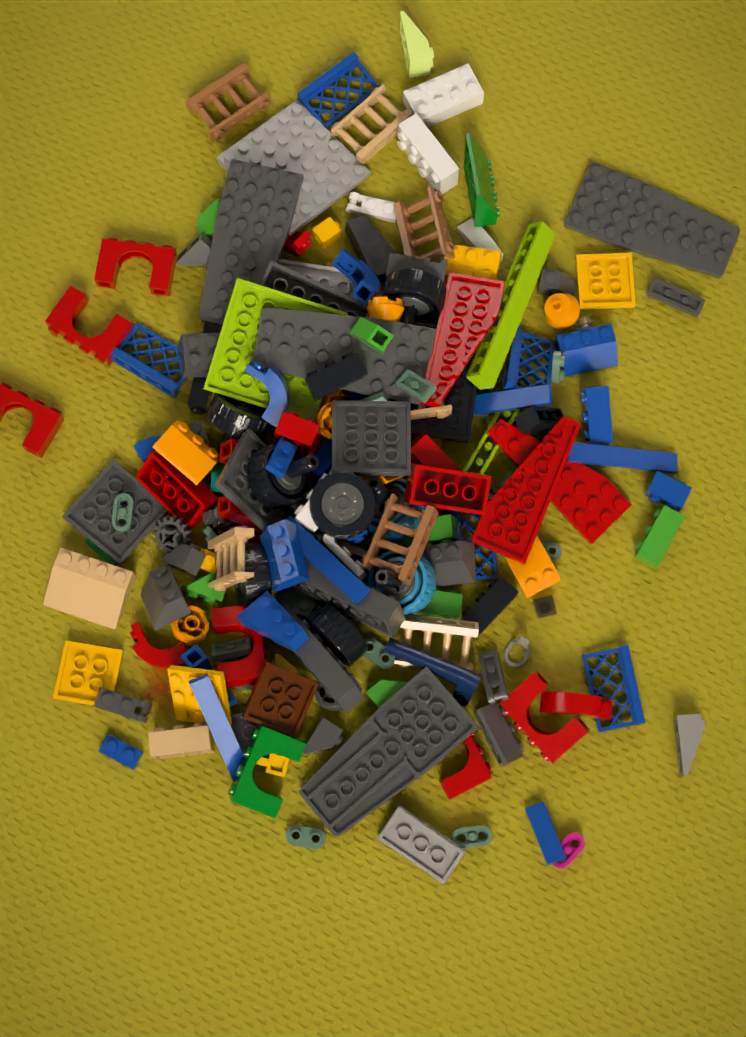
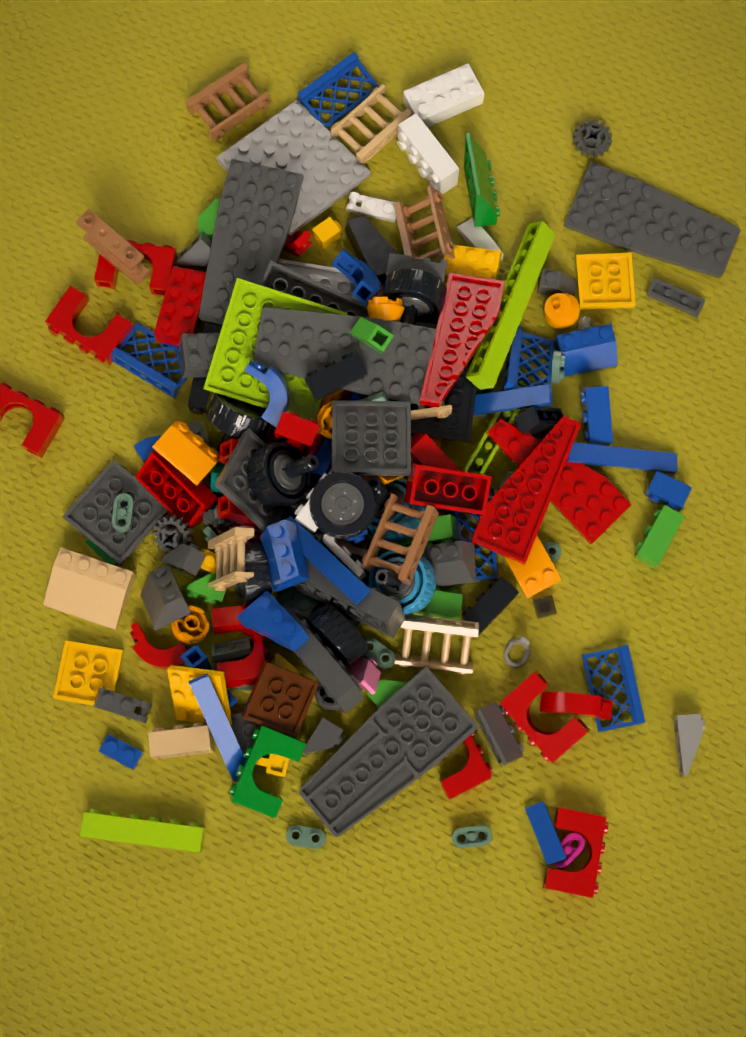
(113, 247): none -> medium nougat fence
(142, 832): none -> lime brick
(157, 691): clear orange tile -> none
(180, 306): none -> red brick
(281, 457): blue plate -> none
(366, 674): none -> bright pink slope
(415, 47): yellowish green slope -> none
(416, 386): sand green plate -> none
(421, 844): light grey tile -> none
(465, 679): dark blue axle -> none
(493, 676): dark grey plate -> none
(592, 138): none -> dark grey gear
(592, 829): none -> red arch

